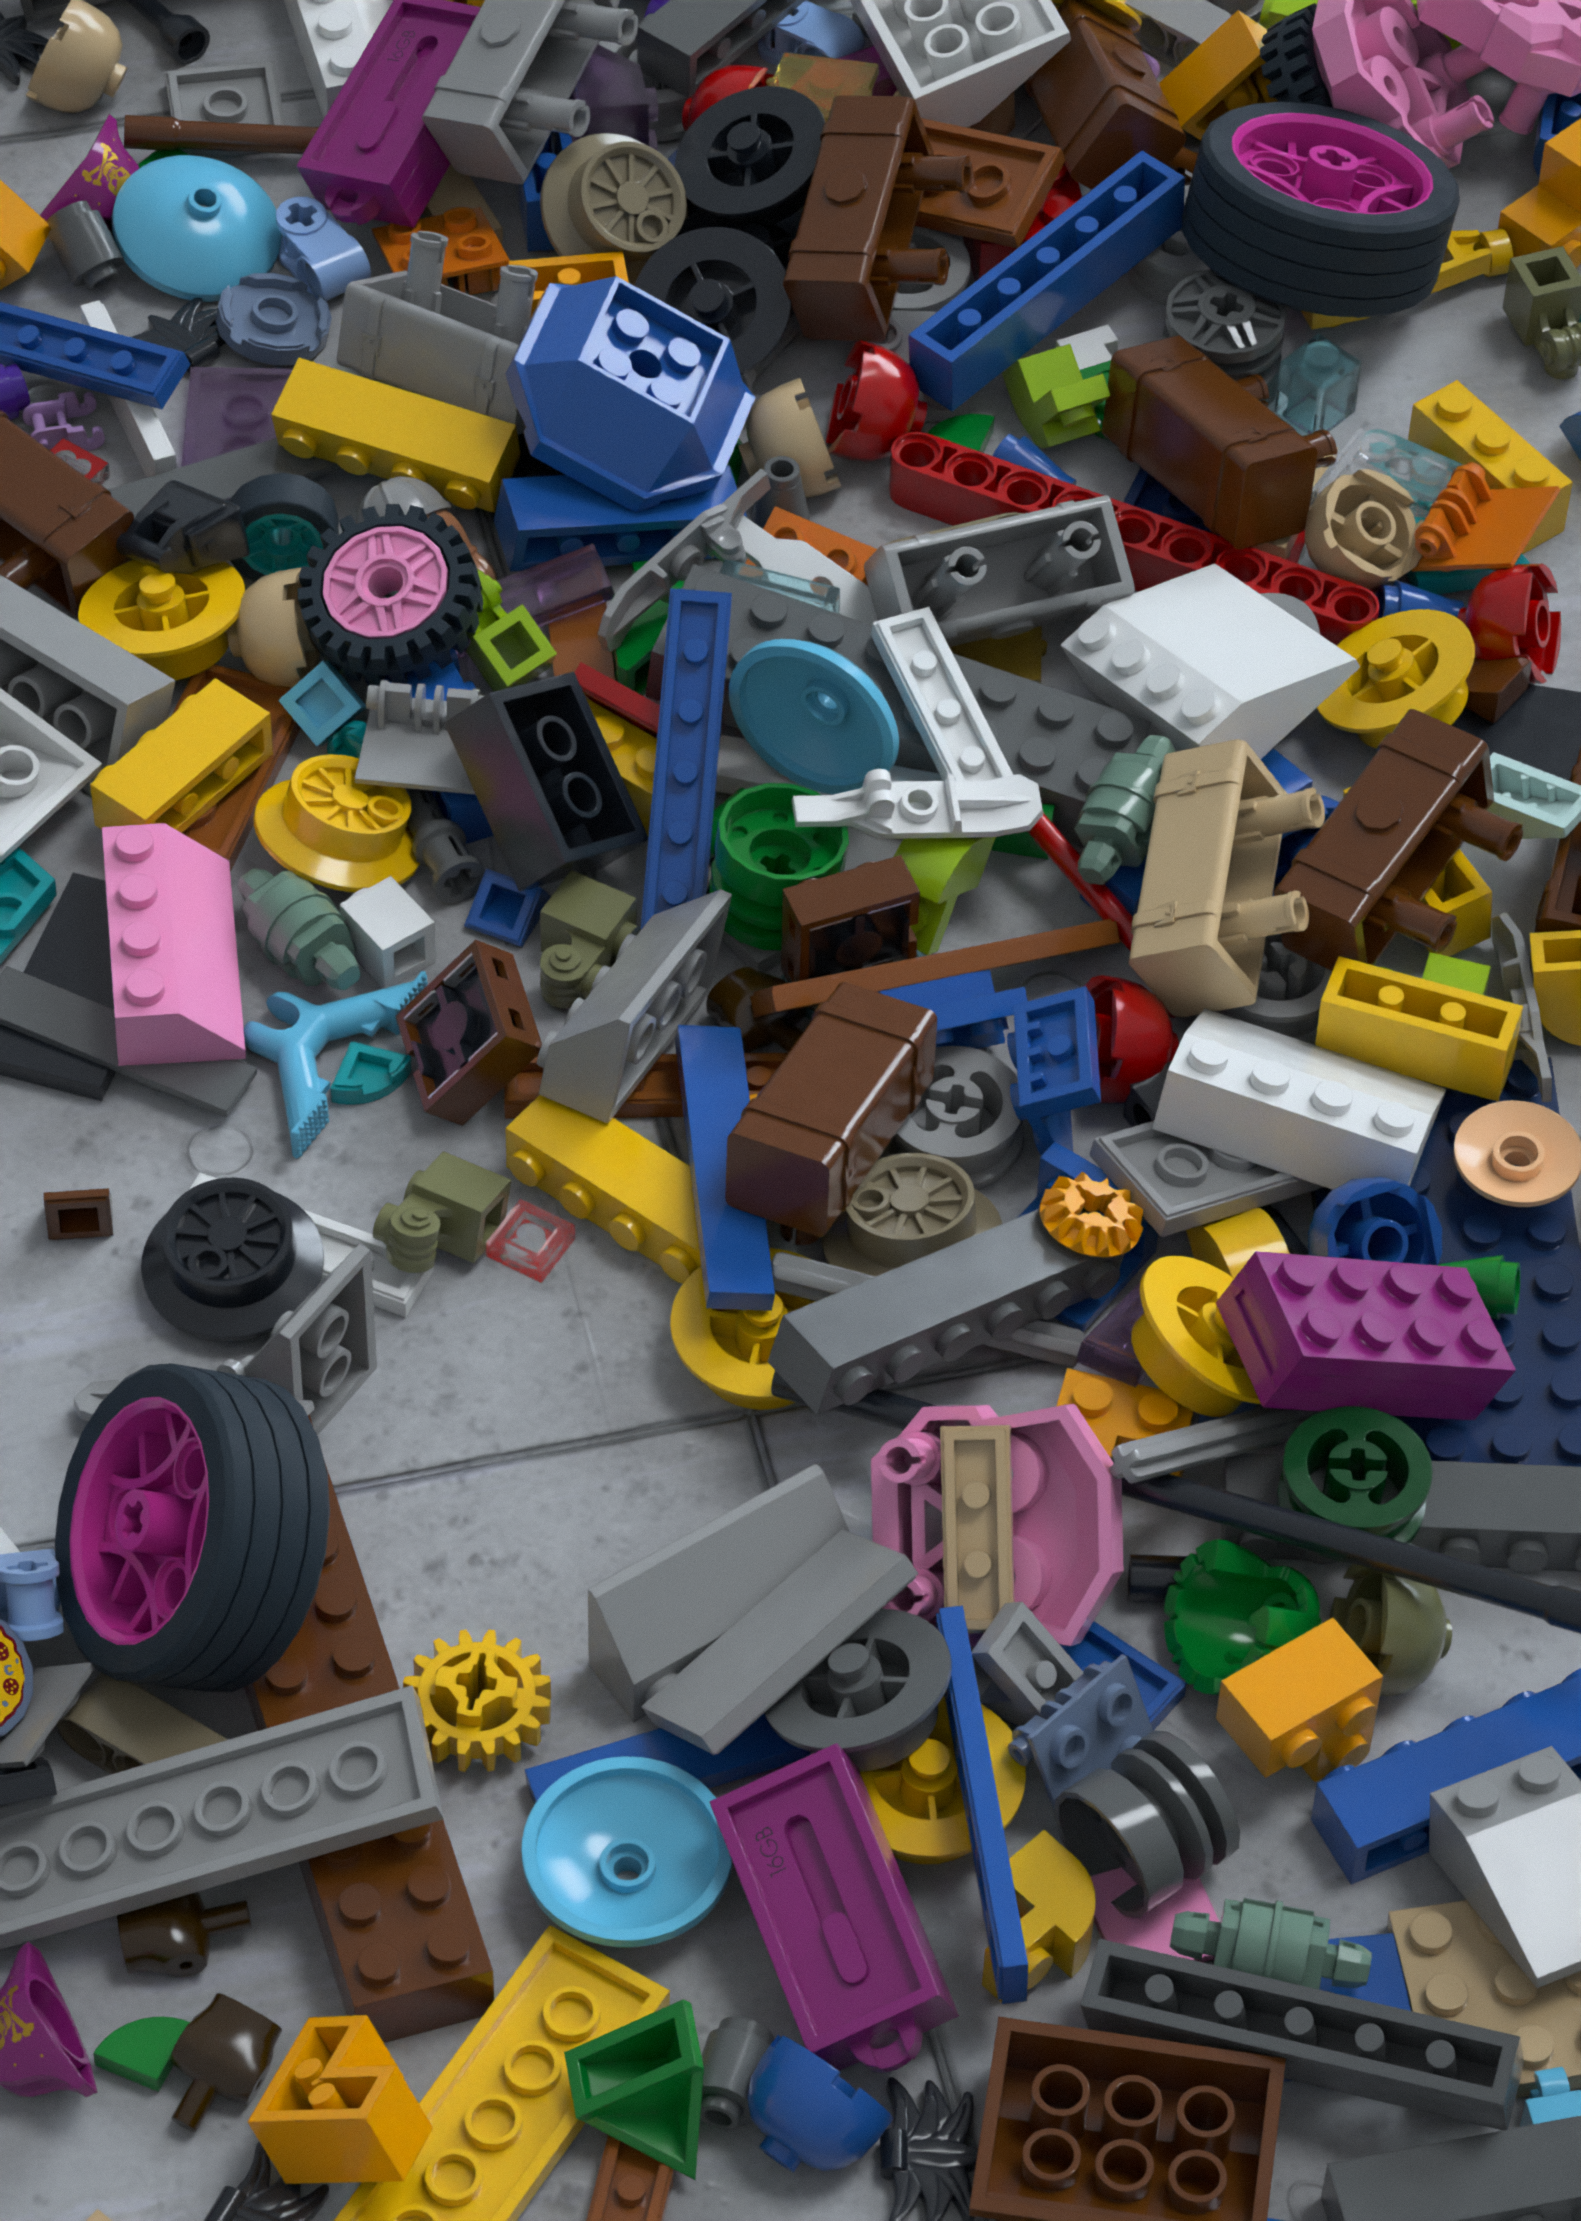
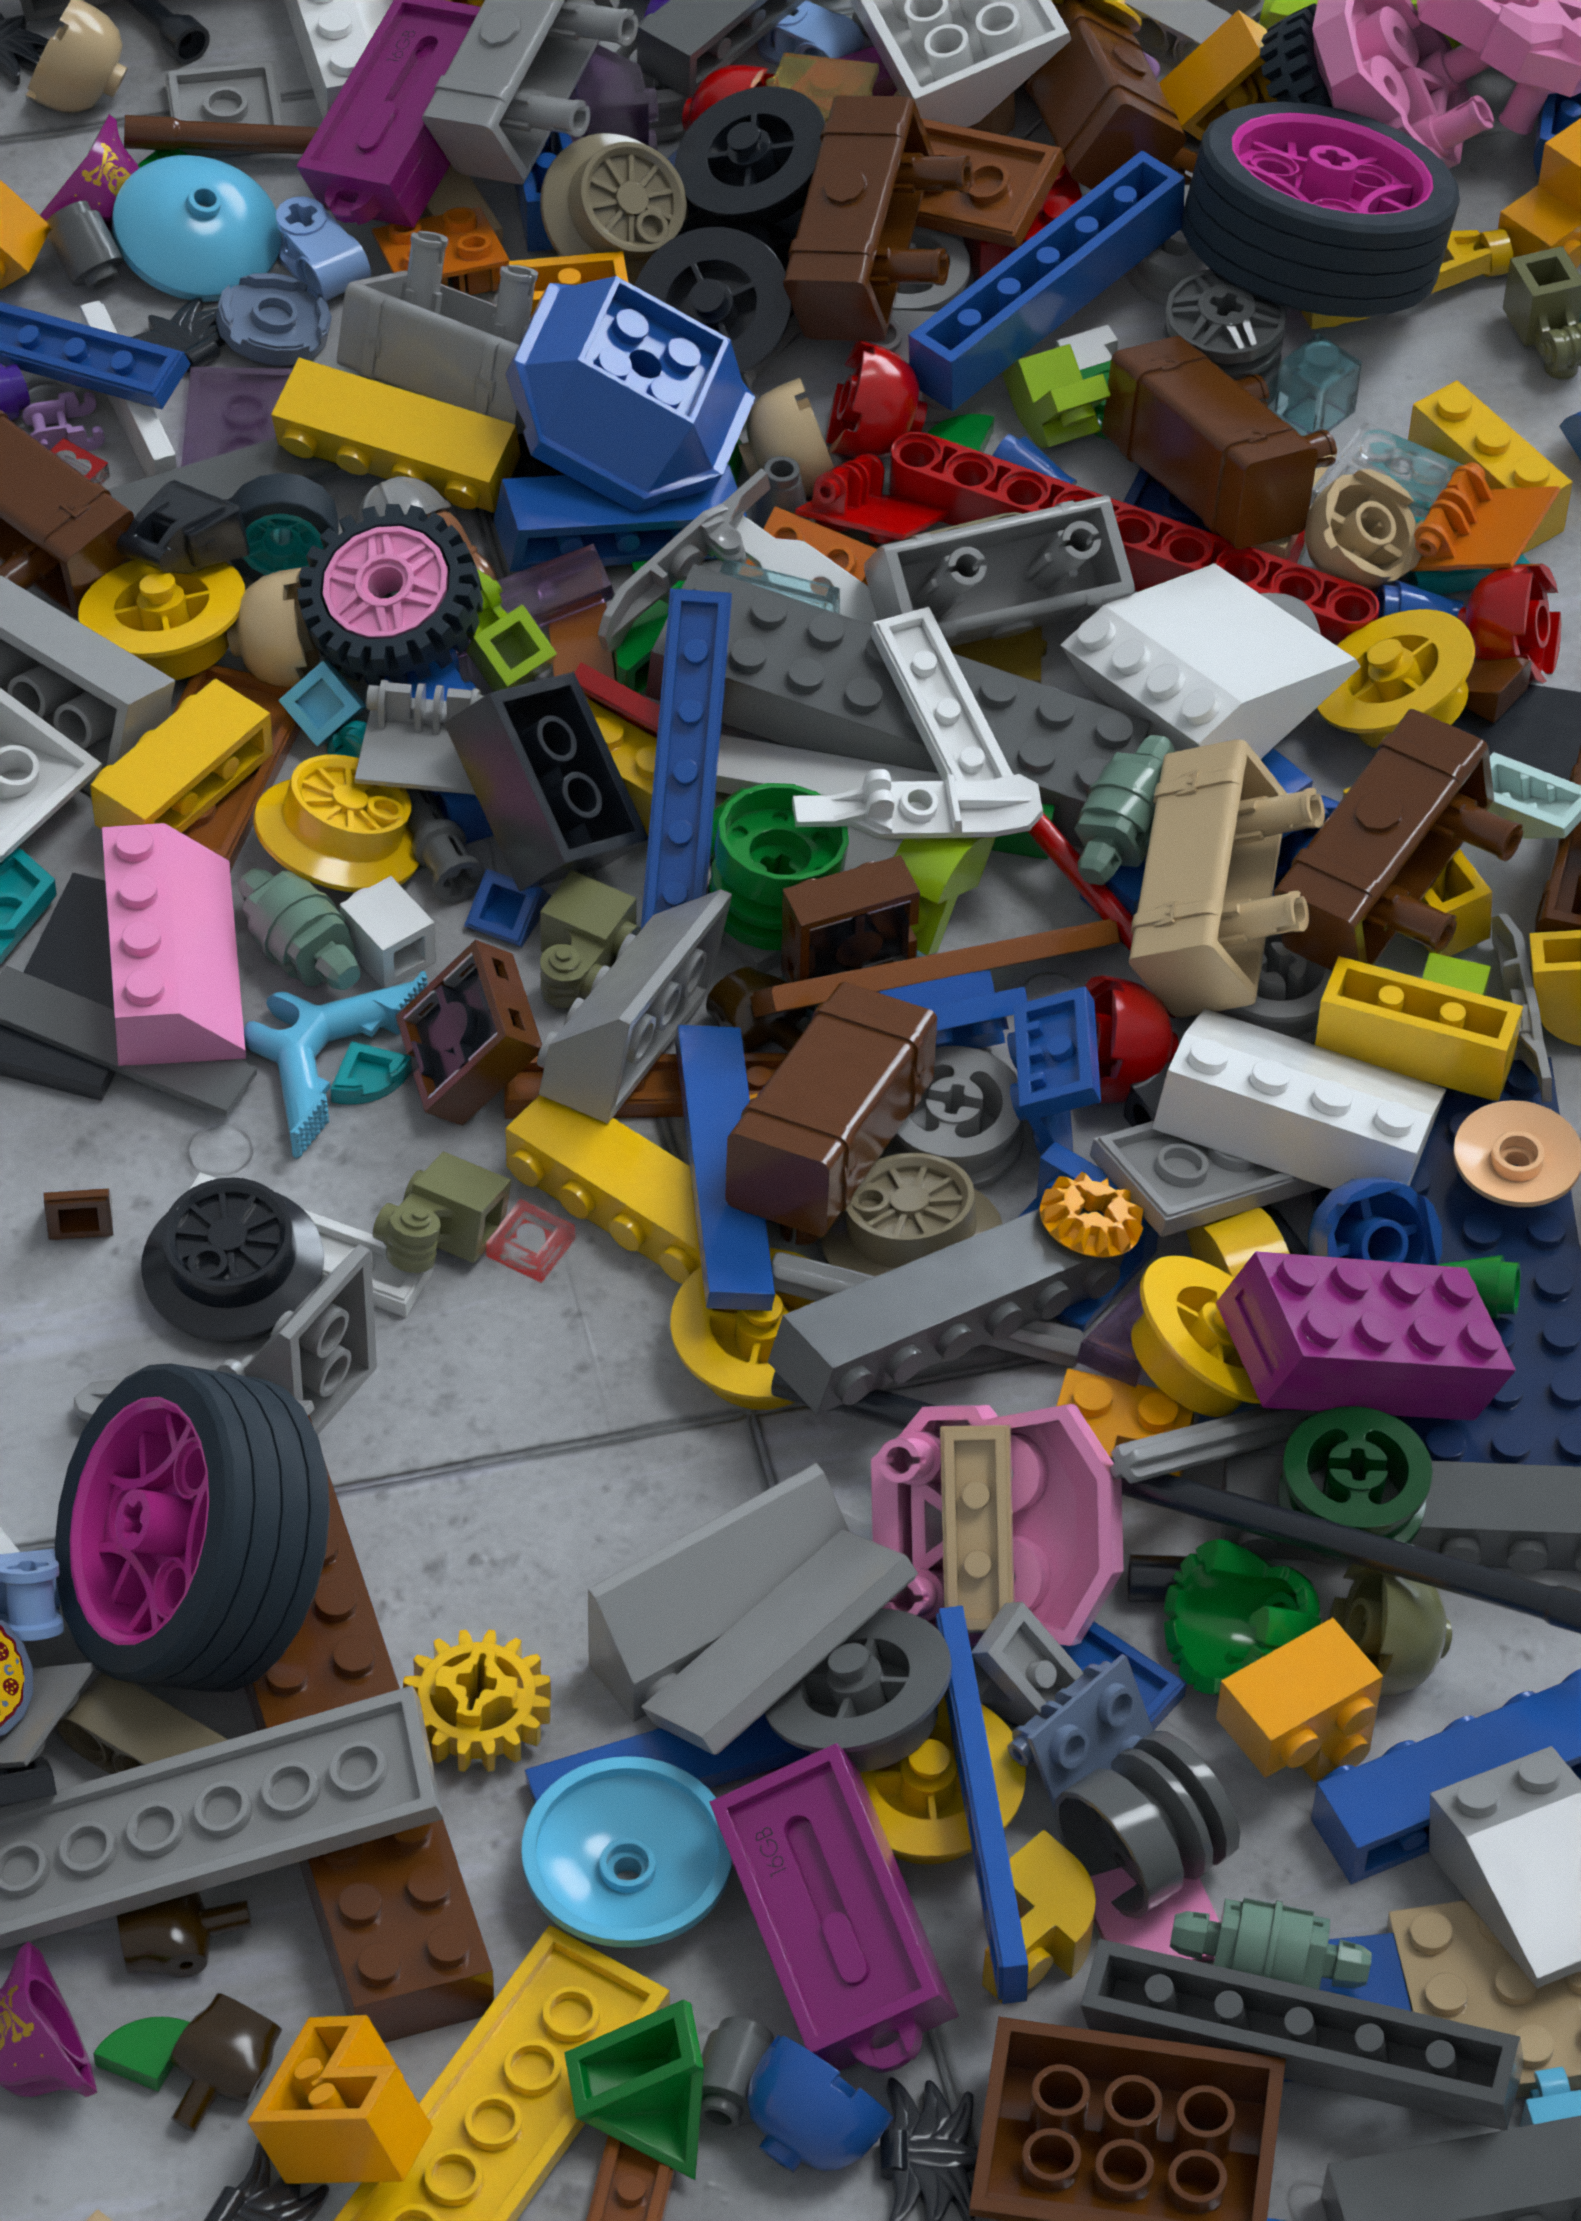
(812, 715): medium azure dish -> none
(854, 499): none -> red hinge

